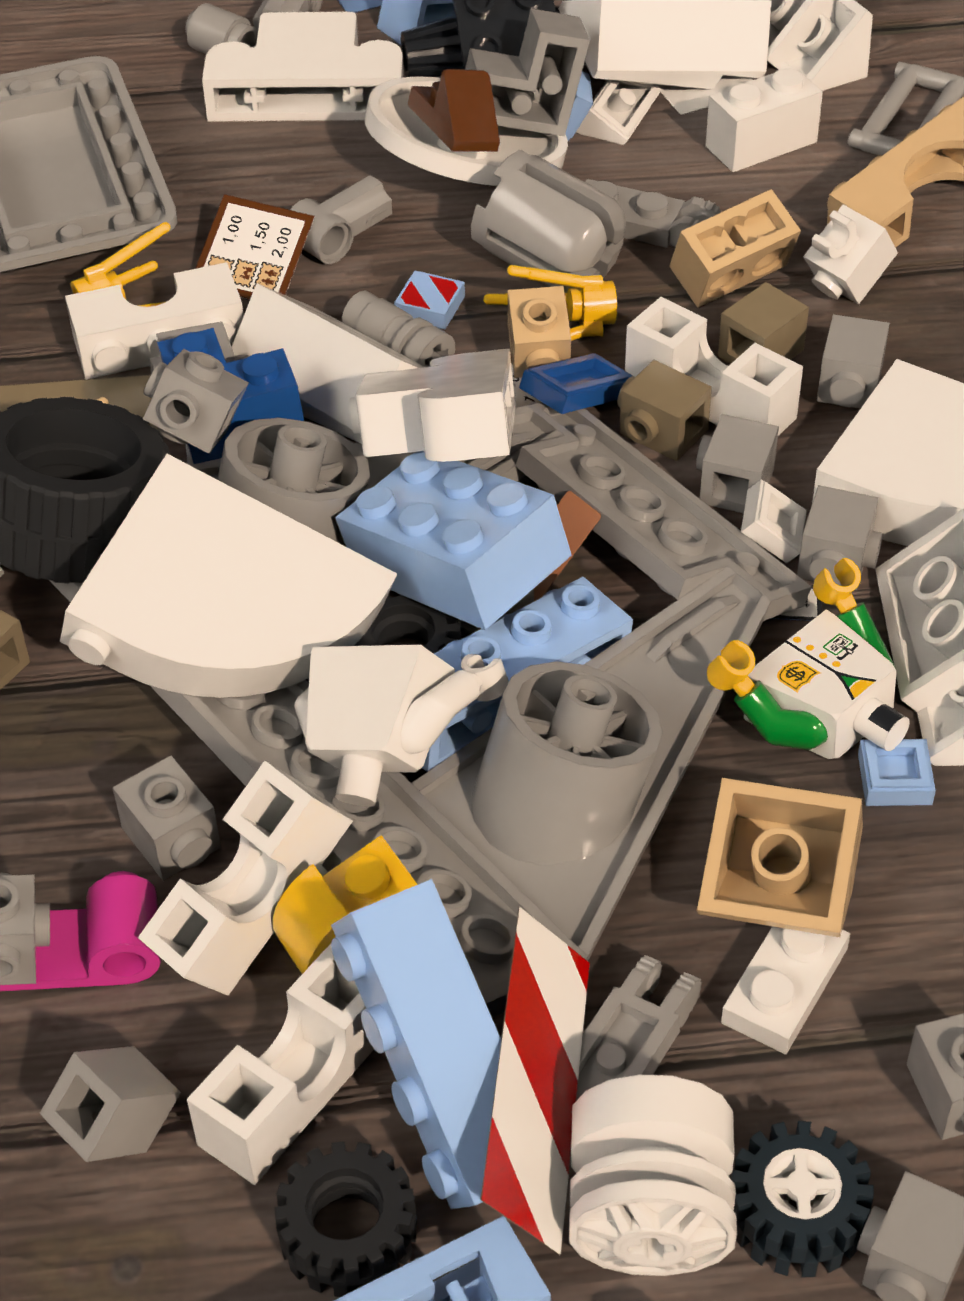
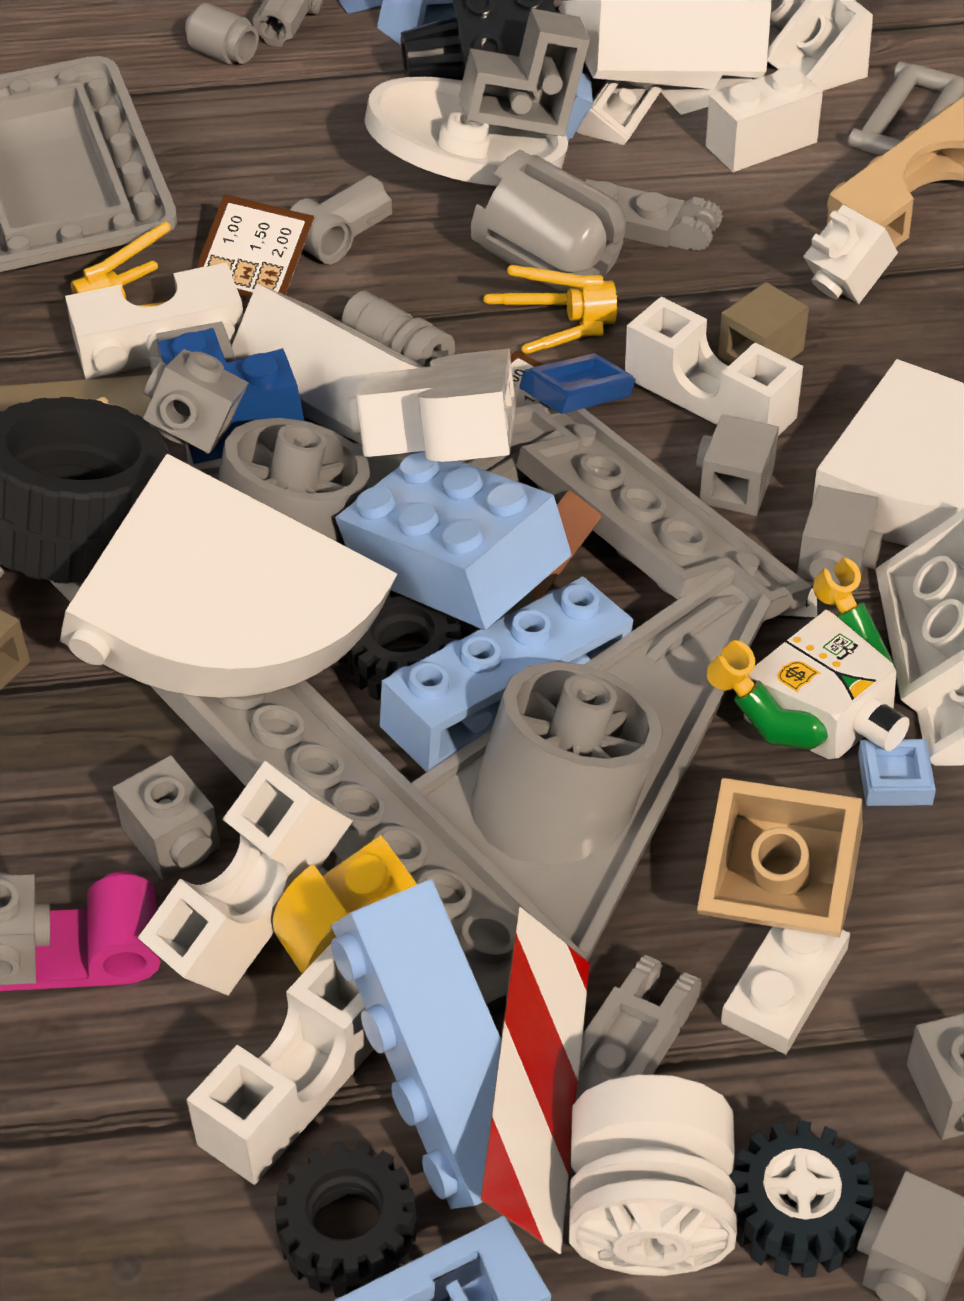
(109, 1103): light grey brick -> none
(298, 71): white brick -> none
(385, 709): white torso -> none
(431, 298): light blue tile -> none
(459, 110): reddish brown slope -> none
(538, 327): tan brick -> none
(664, 409): dark tan brick -> none
(734, 248): tan brick -> none
(773, 521): white tile -> none
(852, 360): light grey brick -> none

